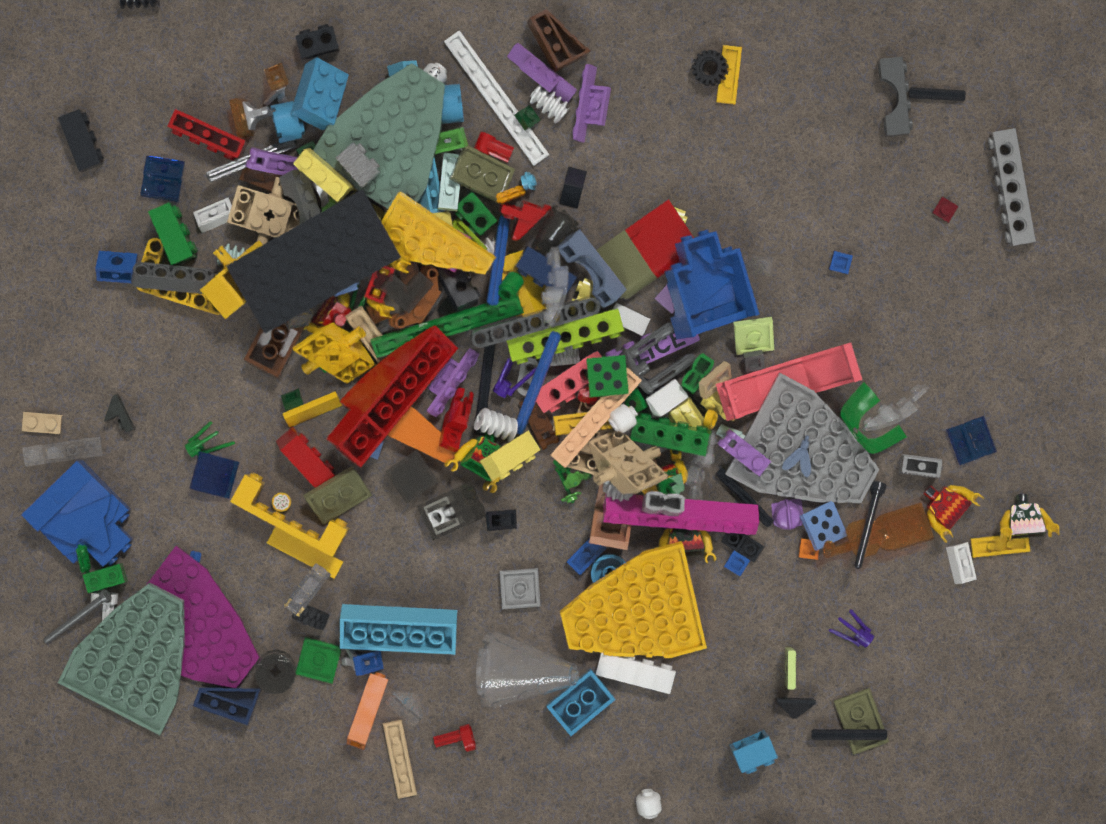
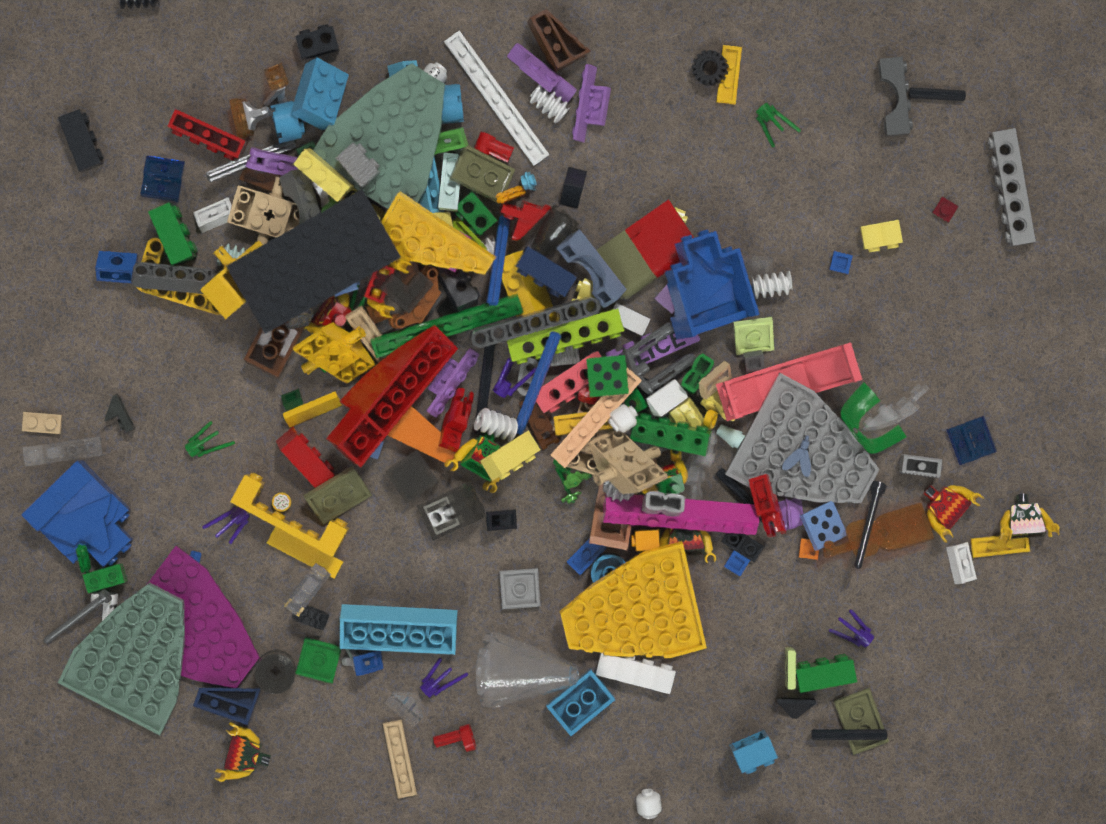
(214, 475): clear blue slope -> none
(238, 516): none -> dark purple plant
(242, 754): none -> torso
(367, 710): orange slope -> none
(430, 686): none -> dark purple plant
(510, 285): green brick -> none
(527, 117): dark green plate -> none
(555, 295): clear slope -> none
(645, 539): none -> light orange brick
(744, 453): medium lavender plate -> none
(767, 505): none -> red plate
(768, 113): none -> green plant
(772, 284): none -> white piece
(825, 673): none -> green brick
(880, 235): none -> light yellow brick

